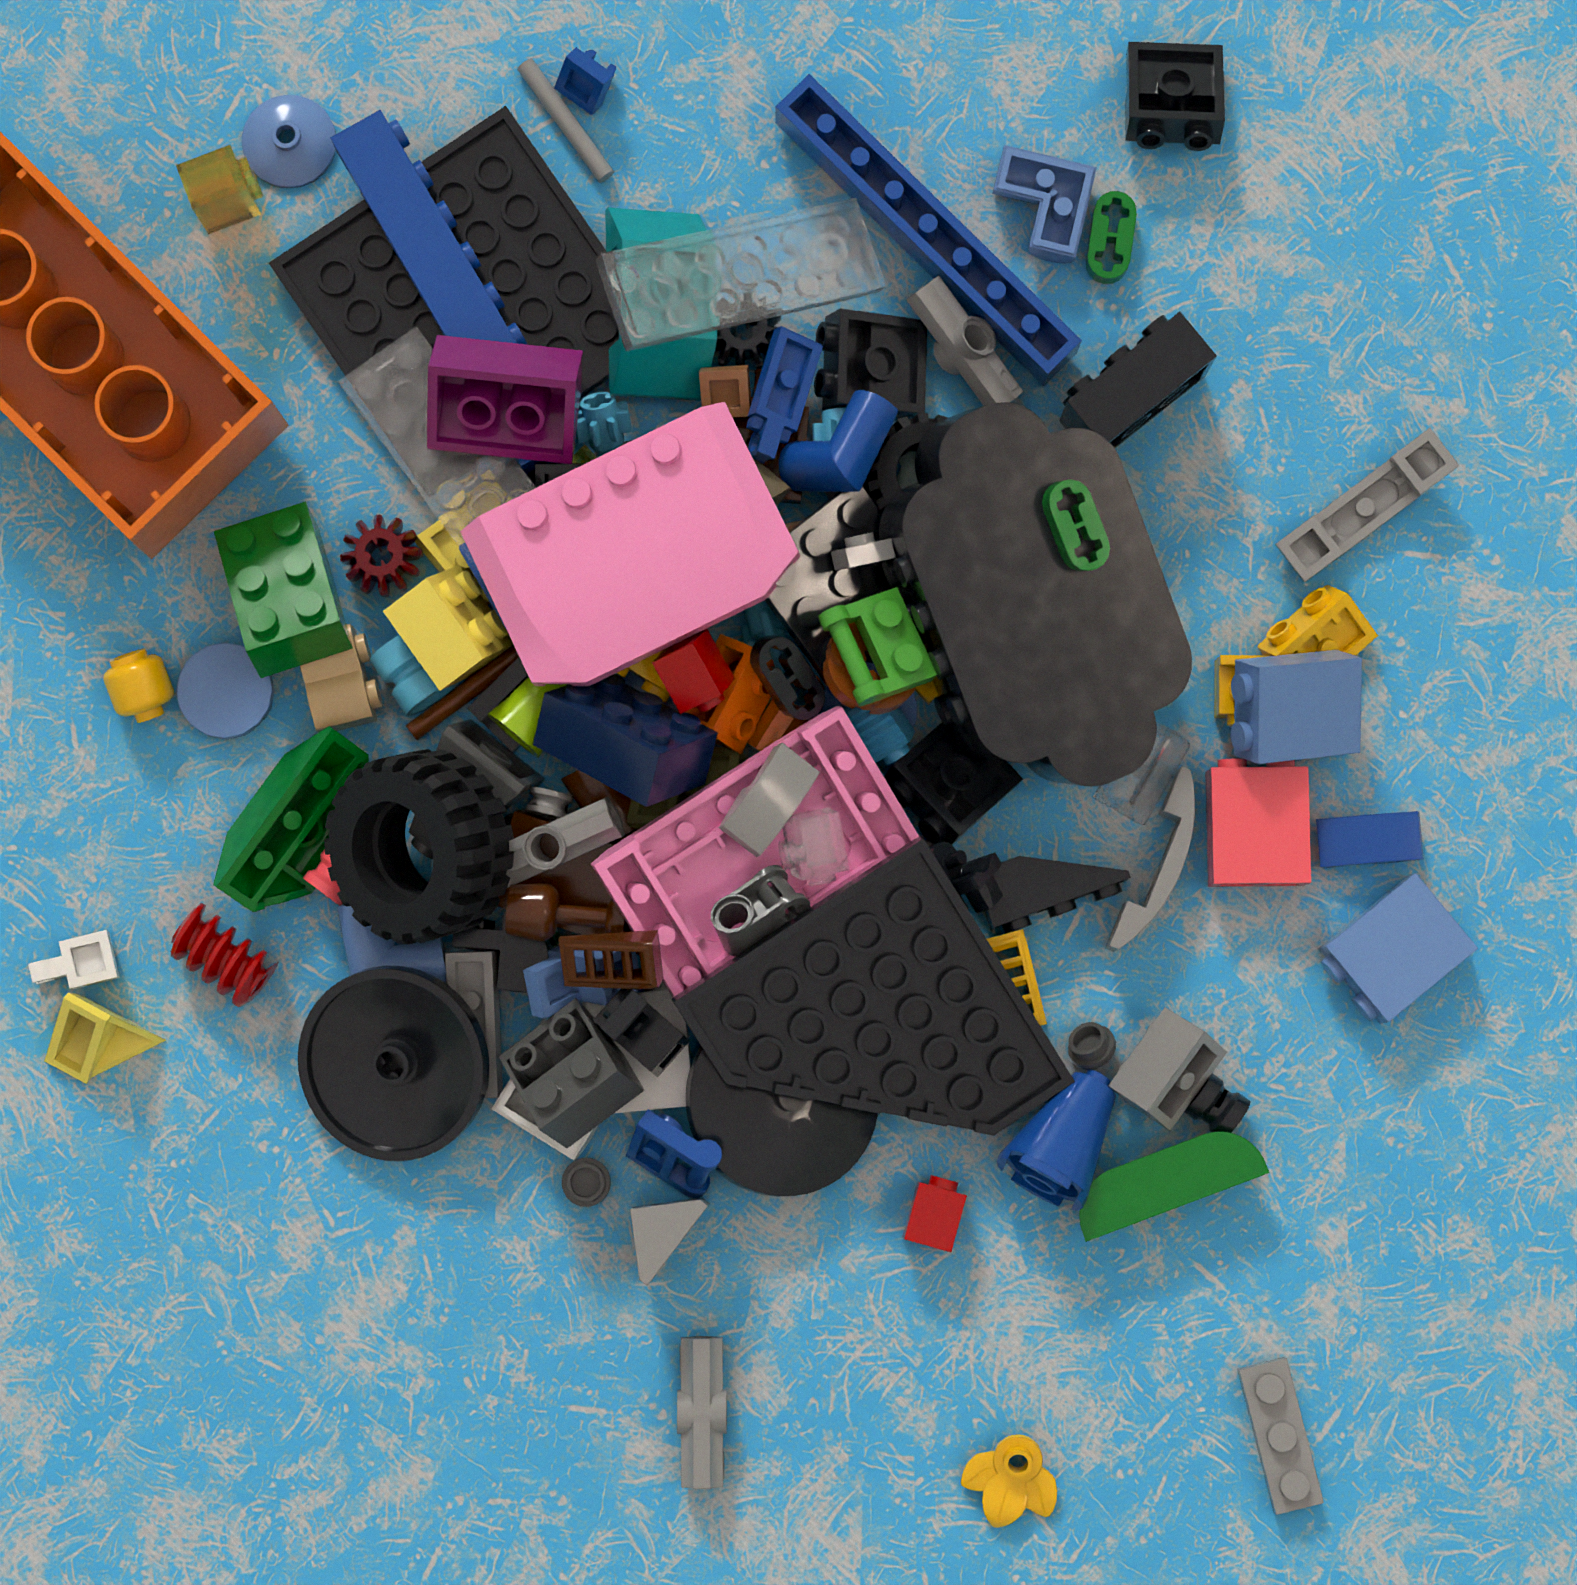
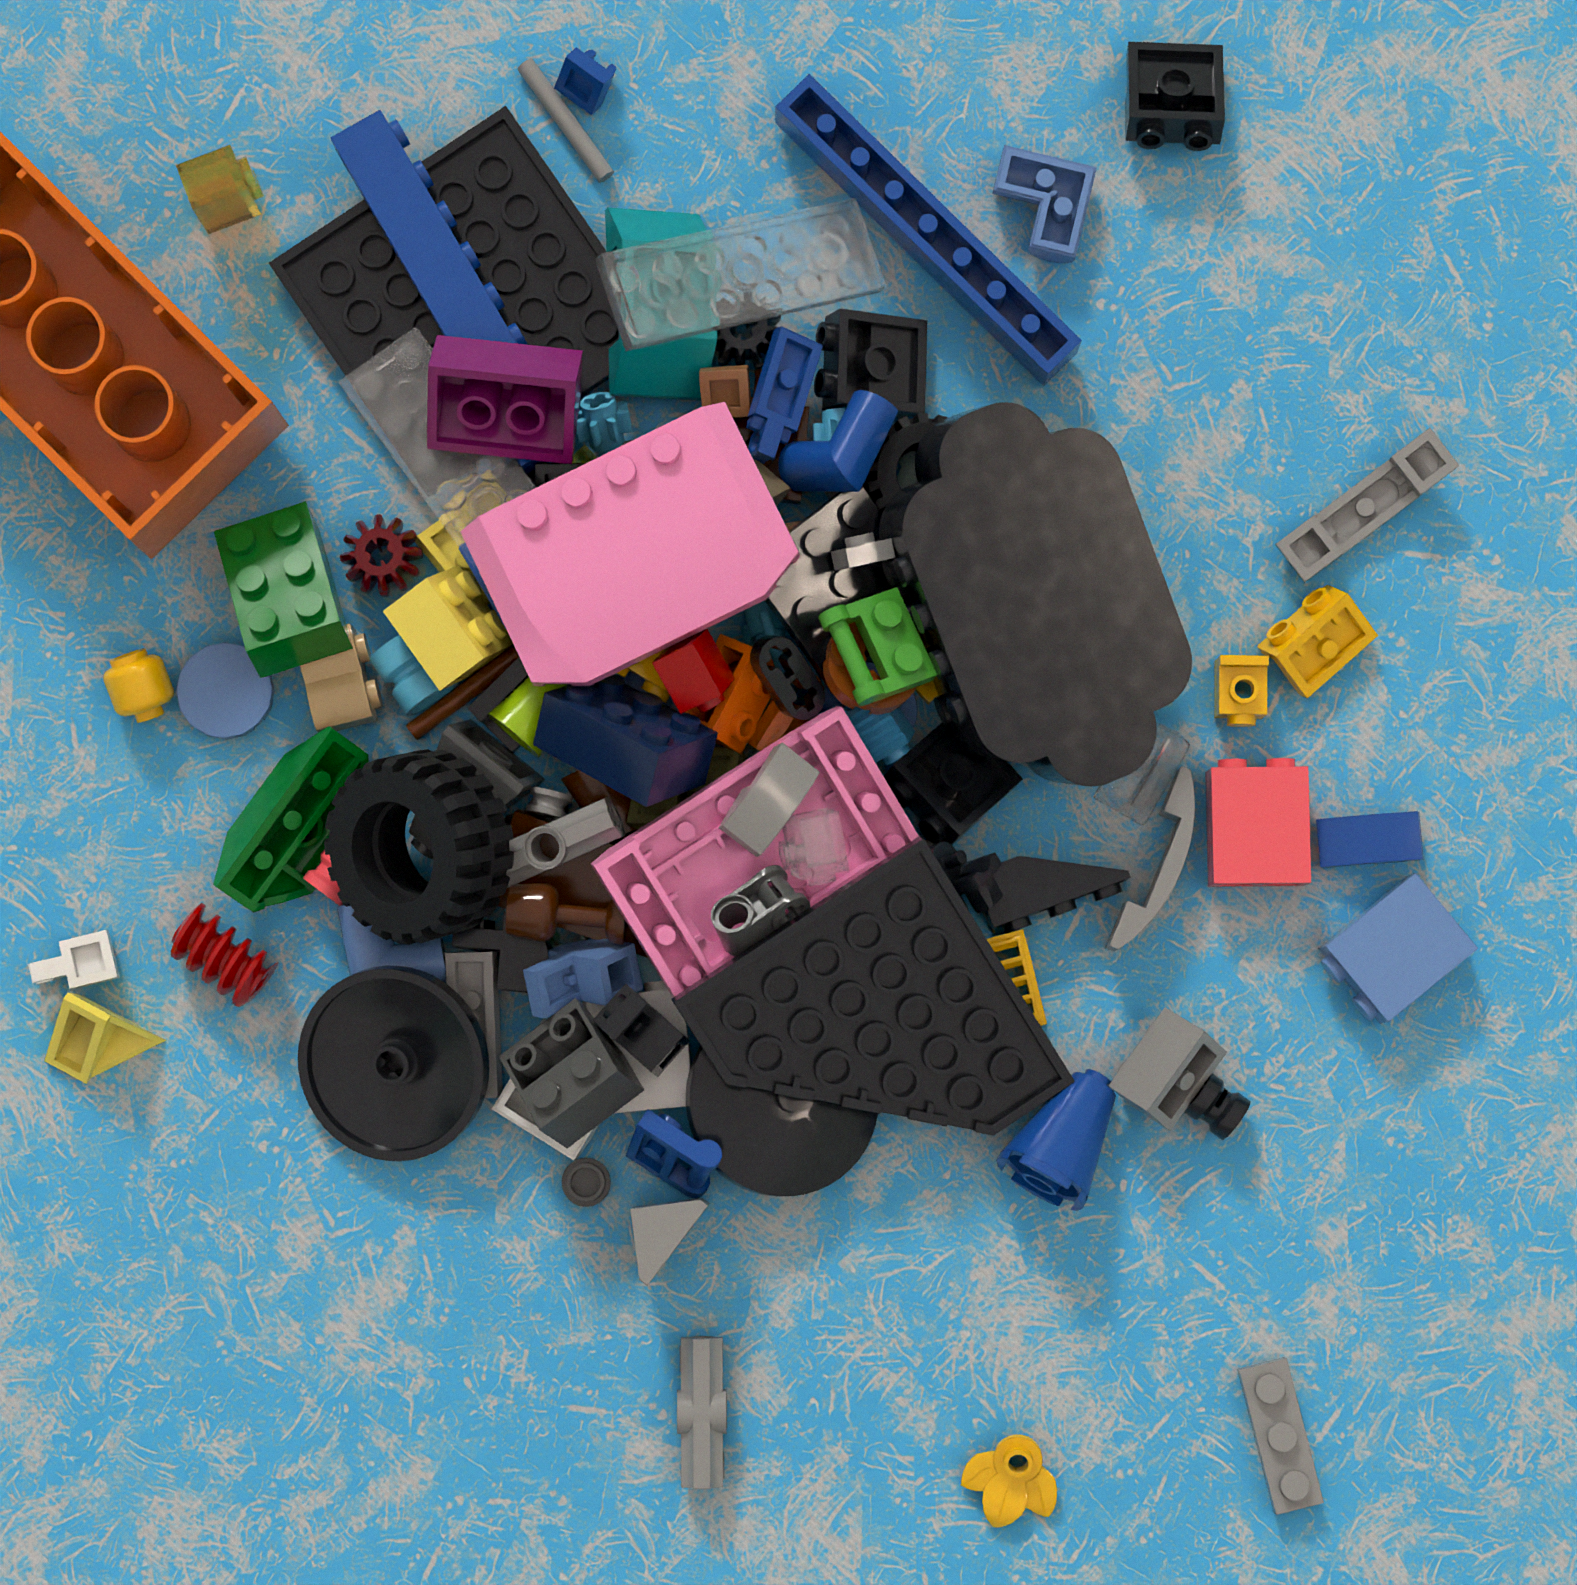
(294, 162): medium blue dish -> none
(644, 942): reddish brown slope -> none
(935, 1214): red brick -> none
(964, 344): light grey piece -> none
(1086, 520): green beam -> none
(1091, 1045): dark grey plate -> none
(1121, 239): green beam -> none
(1139, 380): black brick -> none
(1168, 1181): green brick -> none
(1297, 706): medium blue brick -> none

